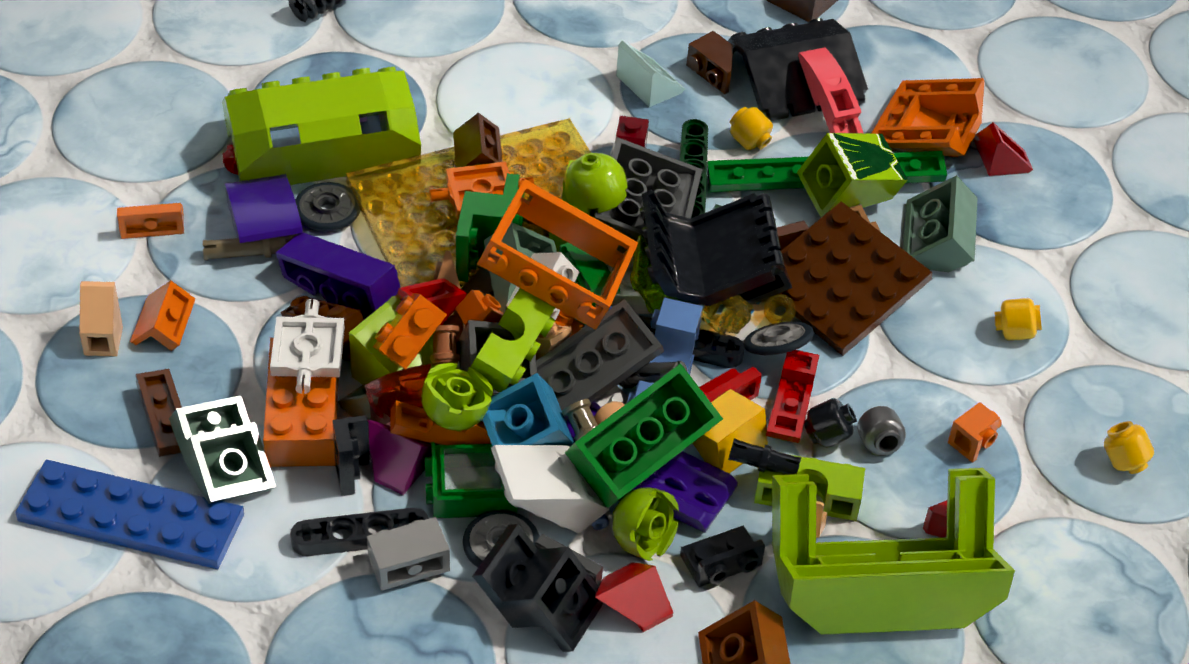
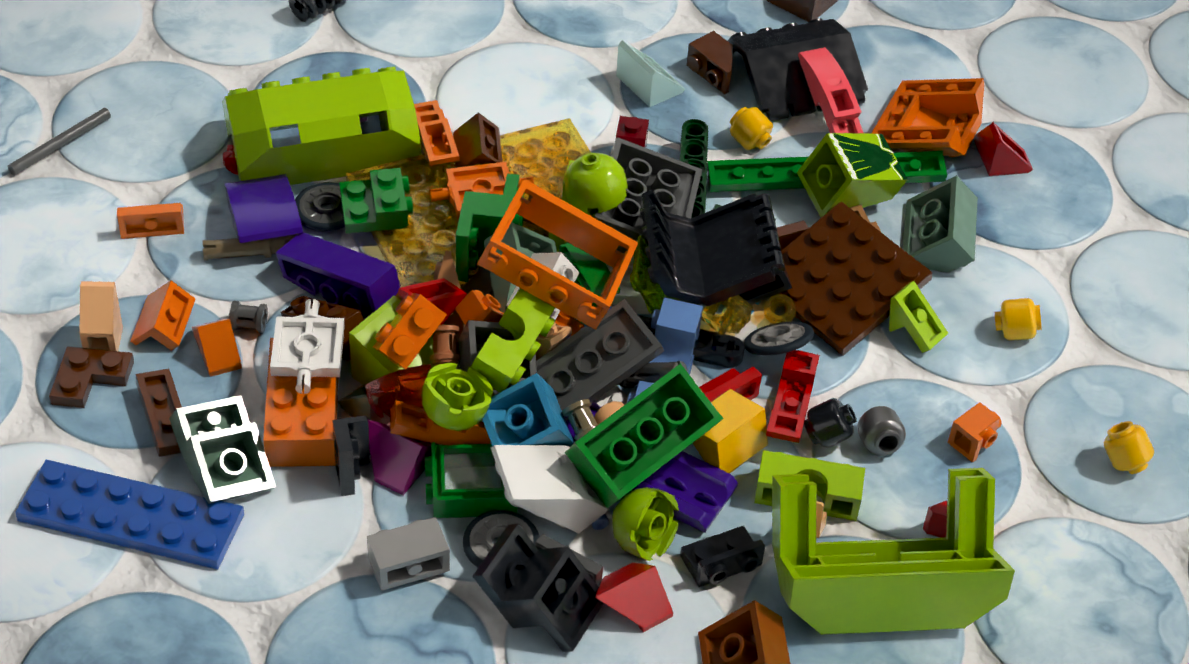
(59, 141): none -> dark grey bar
(87, 366): none -> reddish brown plate
(217, 346): none -> orange slope
(248, 316): none -> dark grey bush
(356, 523): black beam -> none
(376, 202): none -> green plate
(435, 134): none -> orange slope
(764, 458): black pin -> none
(914, 313): none -> lime slope

